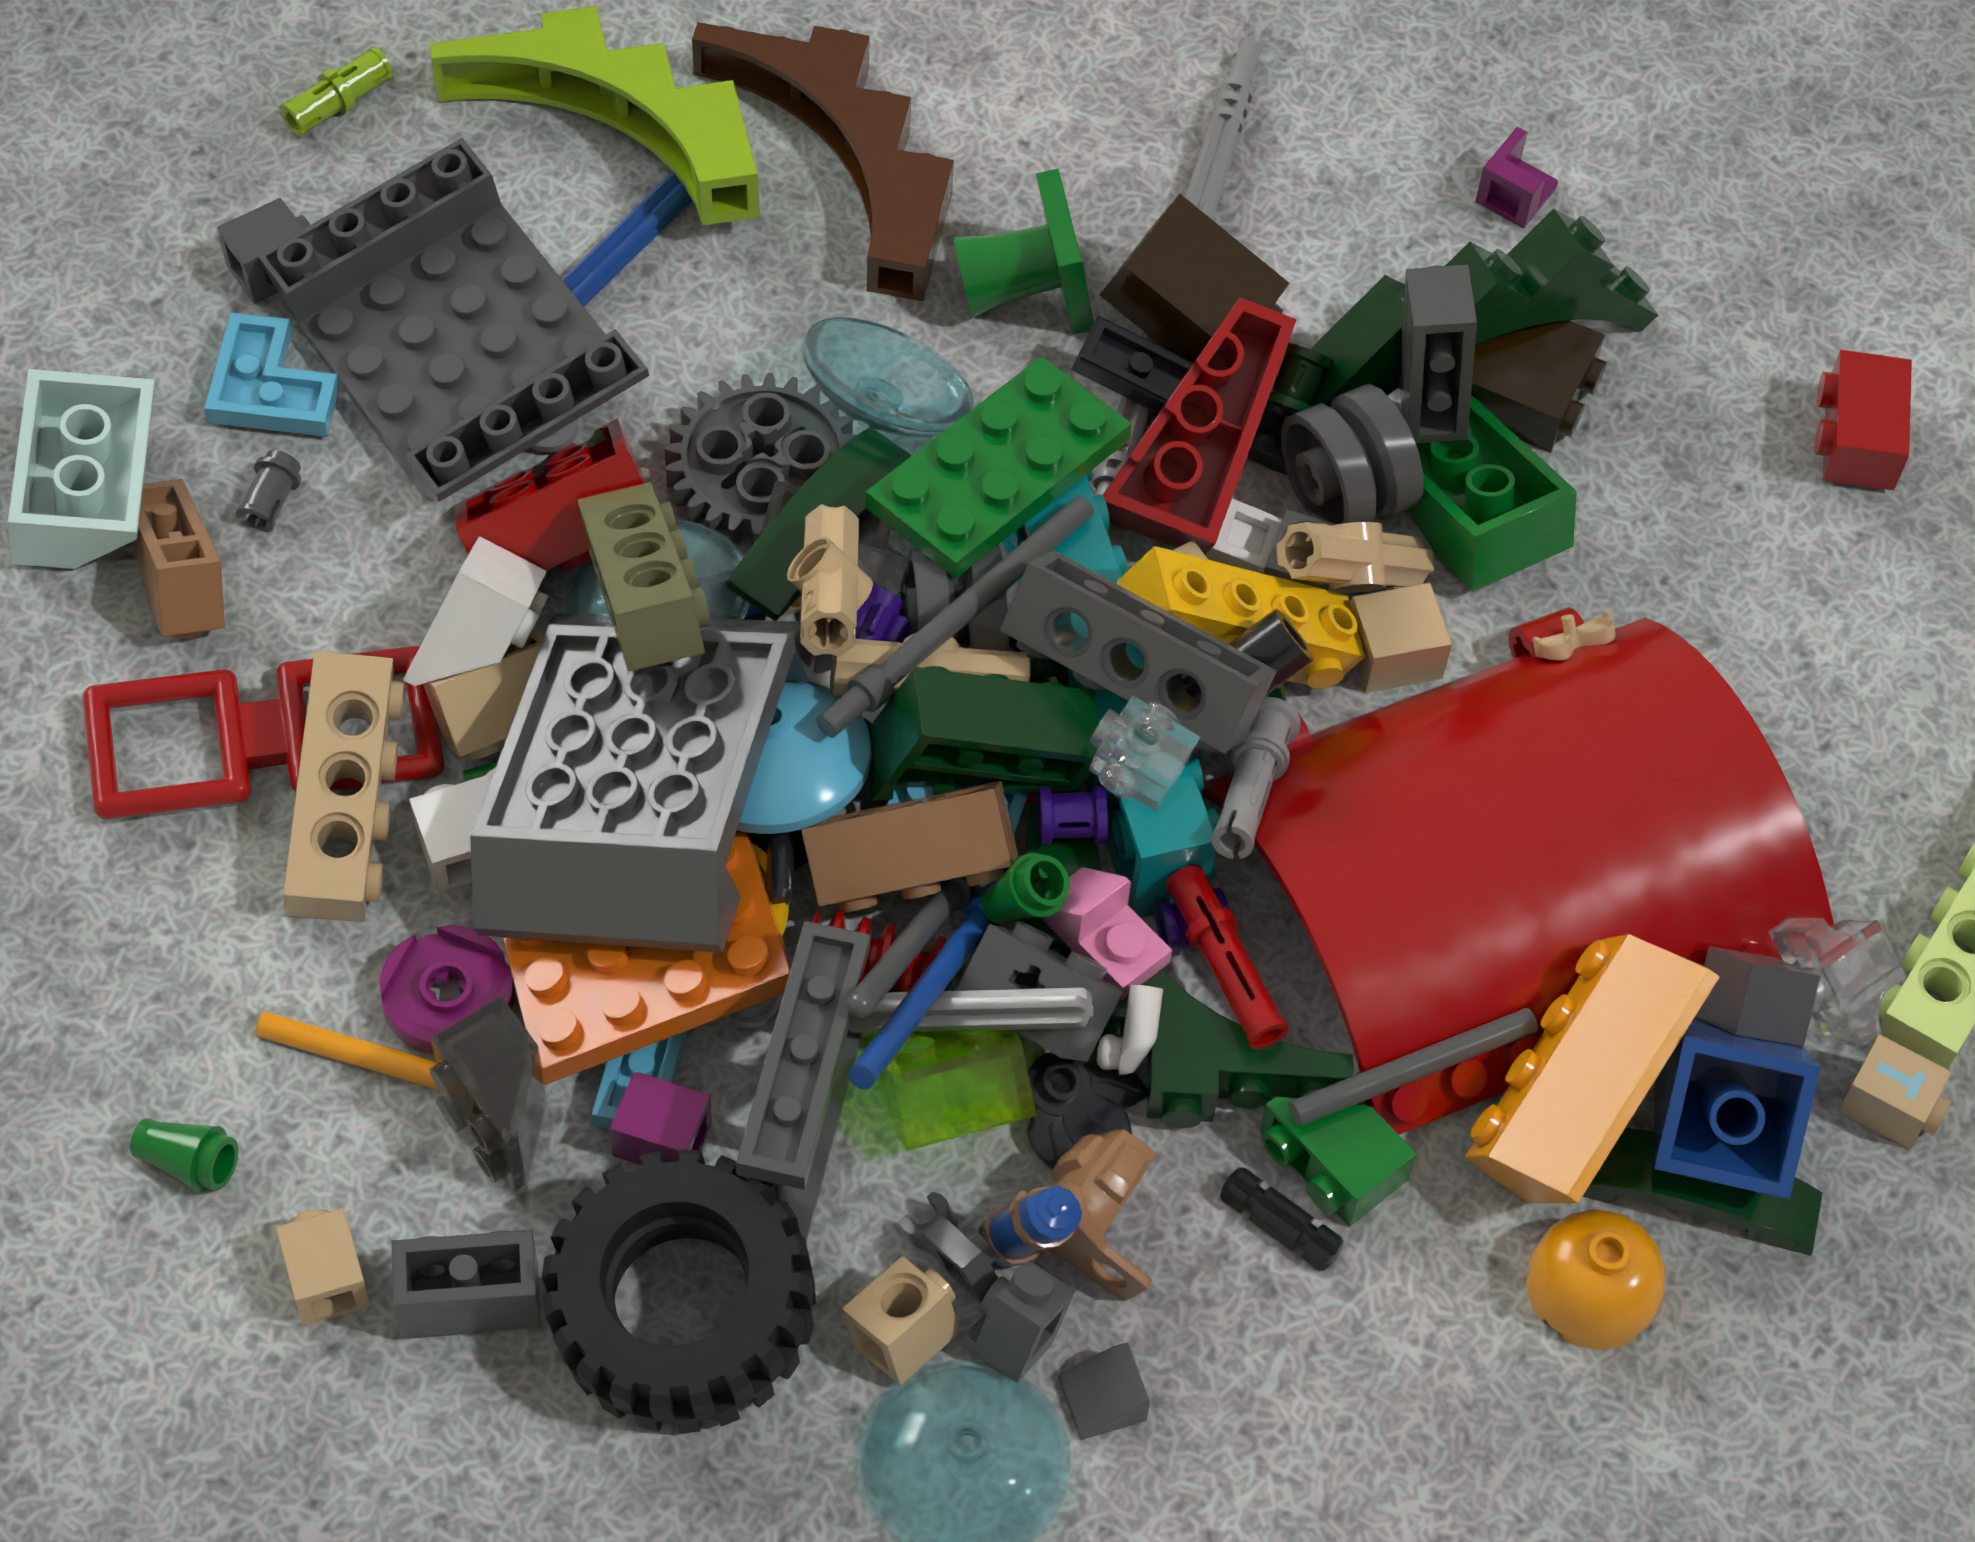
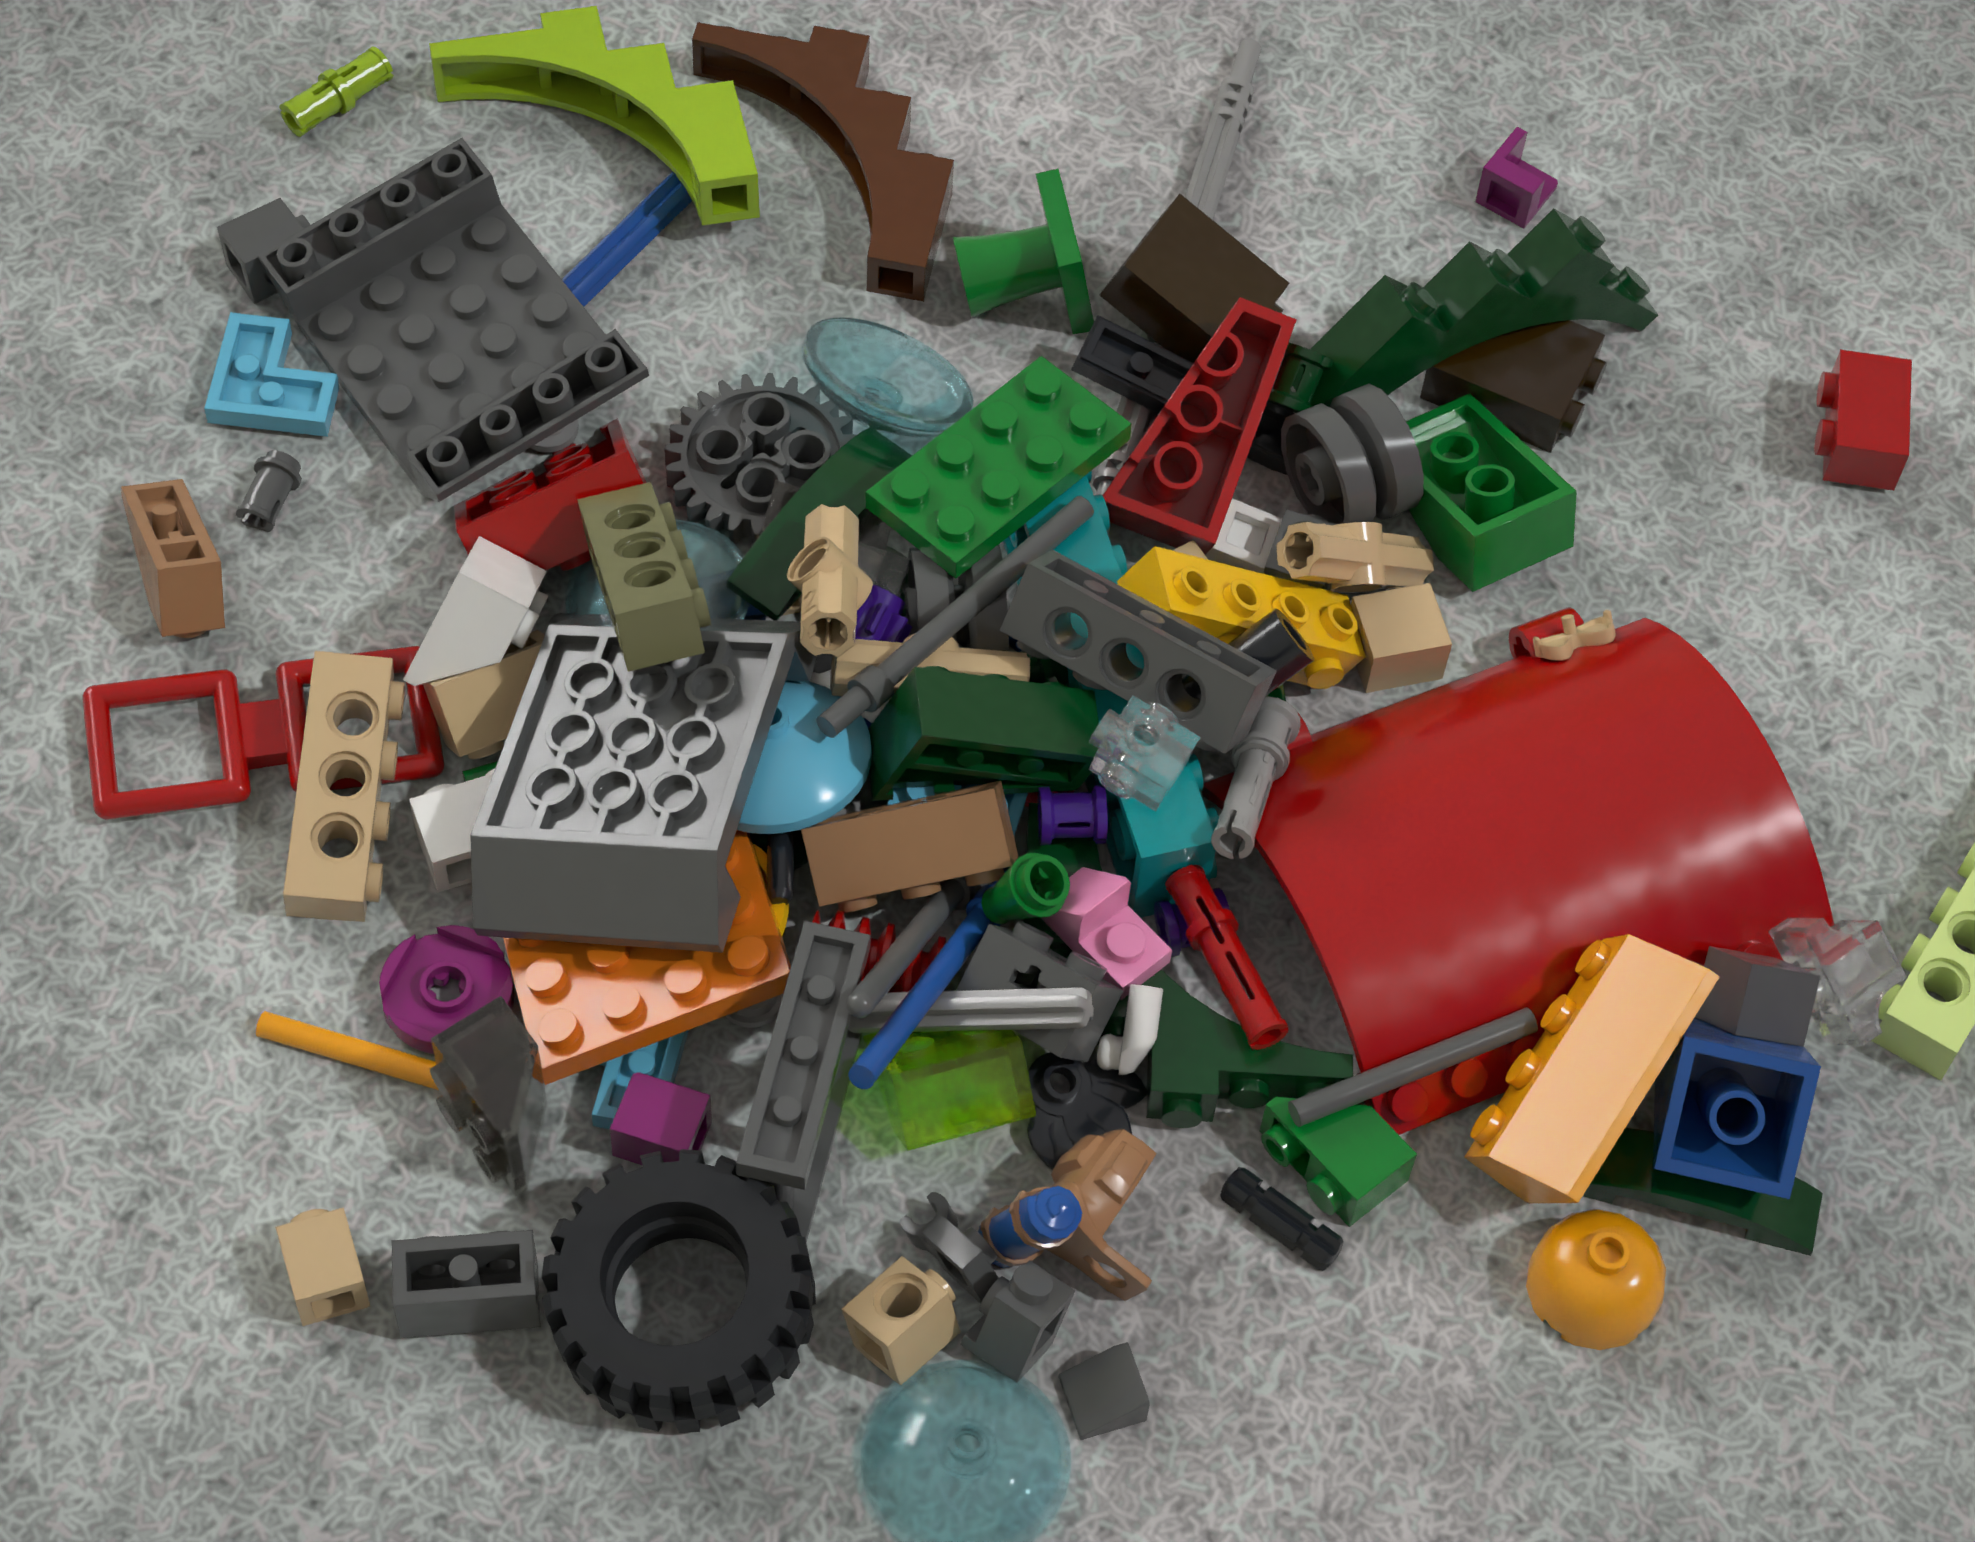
(78, 467): light aqua slope -> none
(188, 1152): green cone -> none
(1437, 352): dark grey brick -> none
(1897, 1093): tan brick -> none

